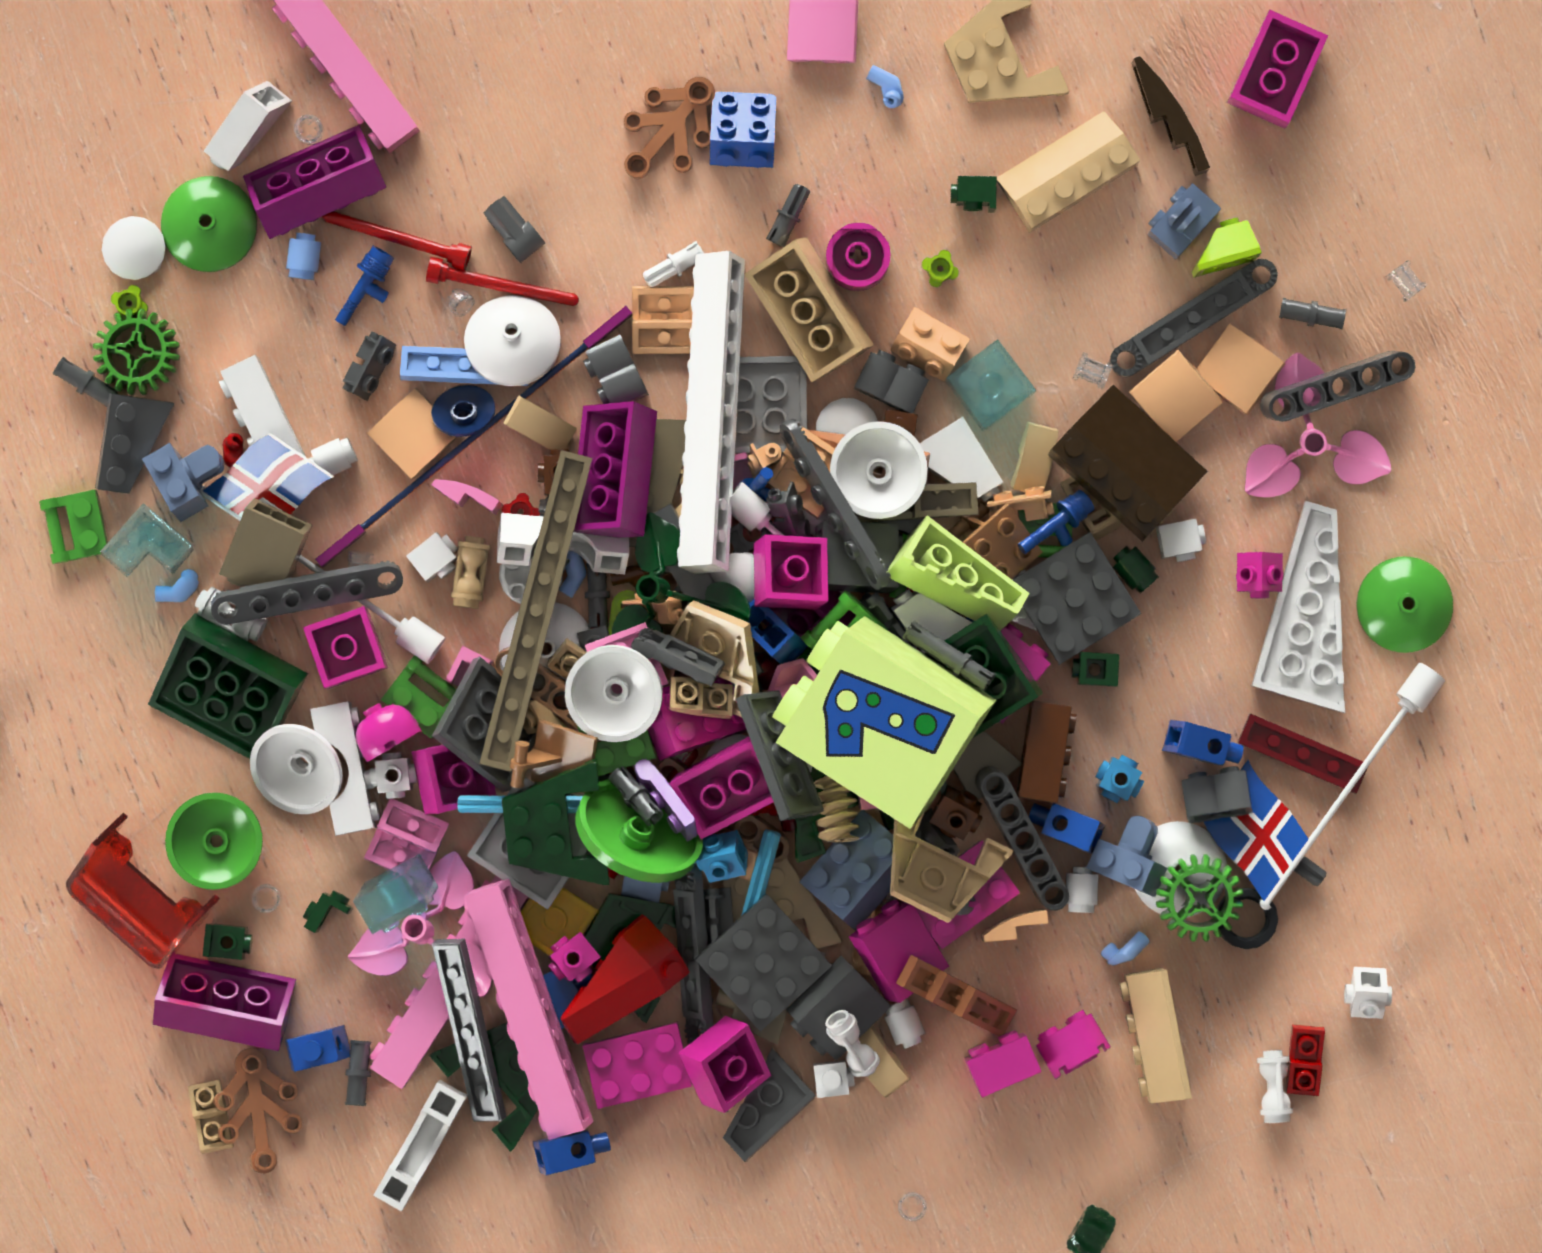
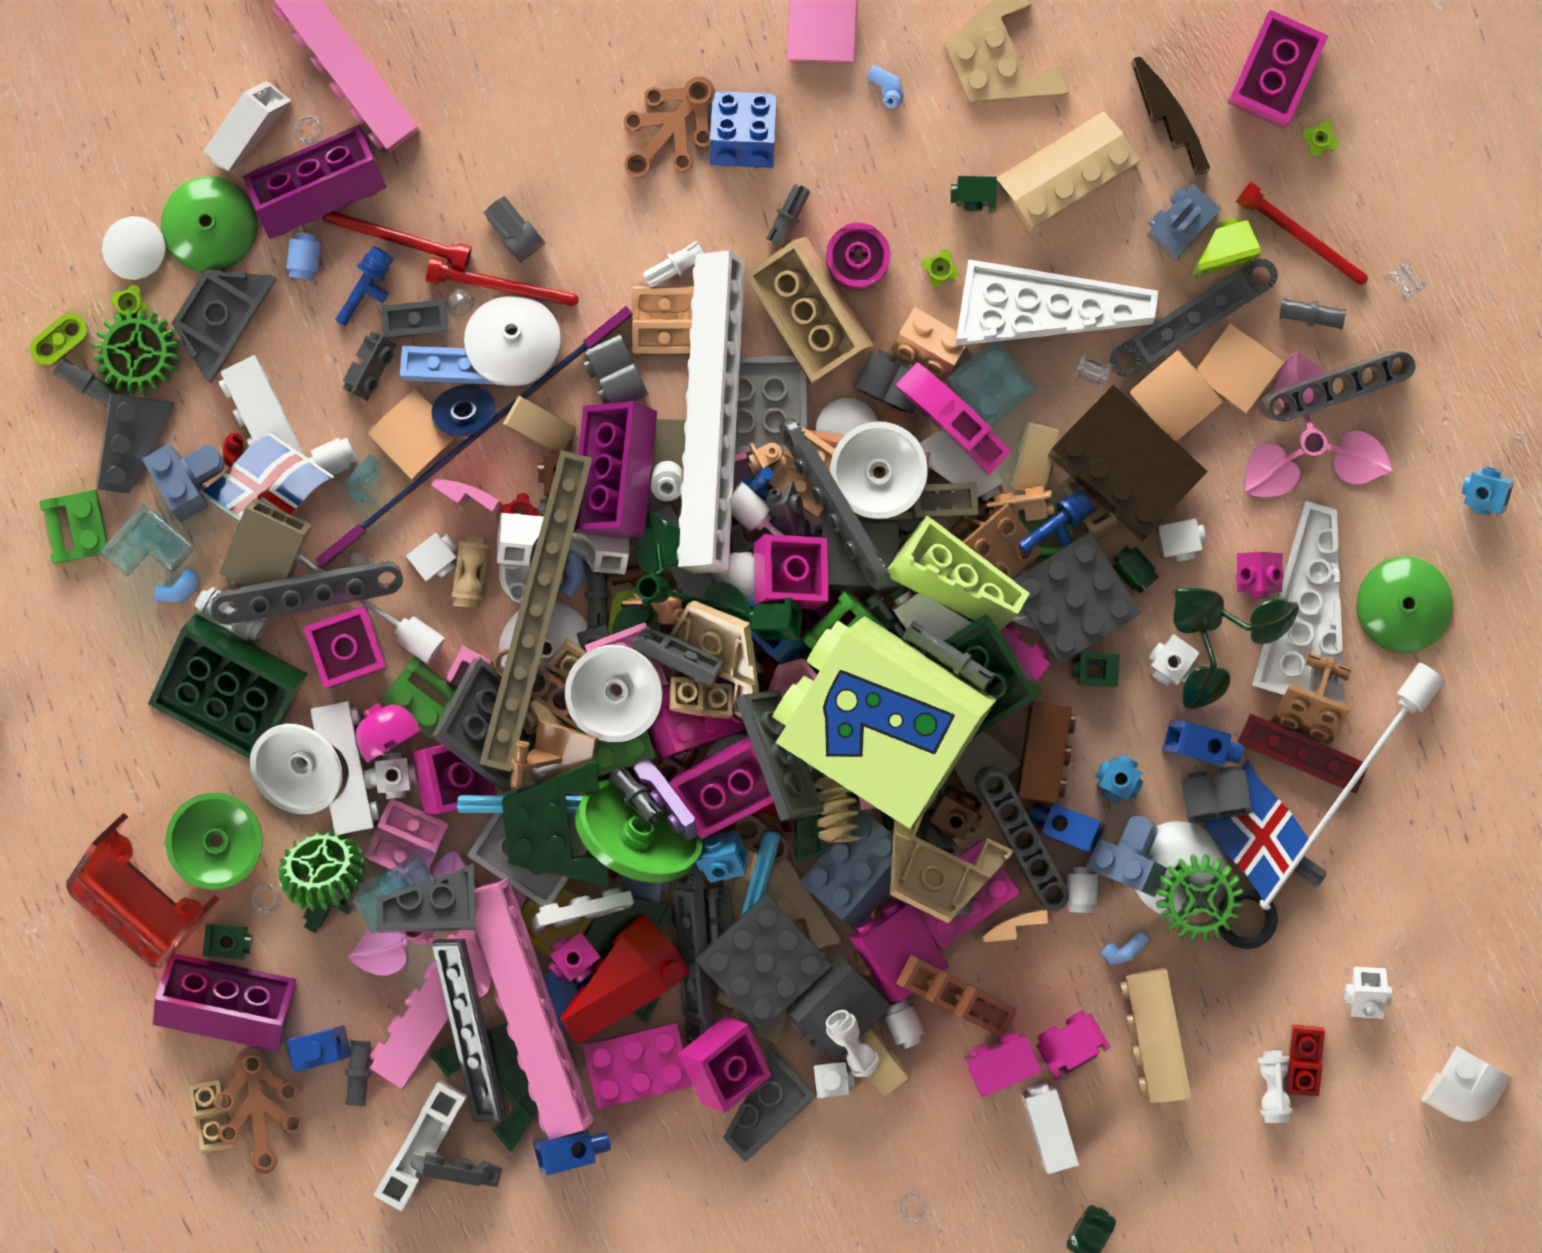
(58, 337): none -> lime plate
(218, 315): none -> dark grey wing
(325, 876): none -> bright green gear
(365, 474): none -> clear light blue bracket
(414, 318): none -> dark grey plate
(435, 905): none -> dark grey wing
(459, 1171): none -> dark grey hinge
(611, 902): none -> white wing
(666, 472): none -> white brick
(776, 620): none -> dark green brick
(953, 417): none -> dark pink slope
(1027, 303): none -> white wing
(1049, 1128): none -> white window
(1181, 652): none -> white brick
(1203, 611): none -> dark green plant
(1253, 198): none -> red piece
(1311, 711): none -> medium nougat plate
(1317, 147): none -> lime plate
(1466, 1087): none -> white brick
(1497, 486): none -> dark azure brick

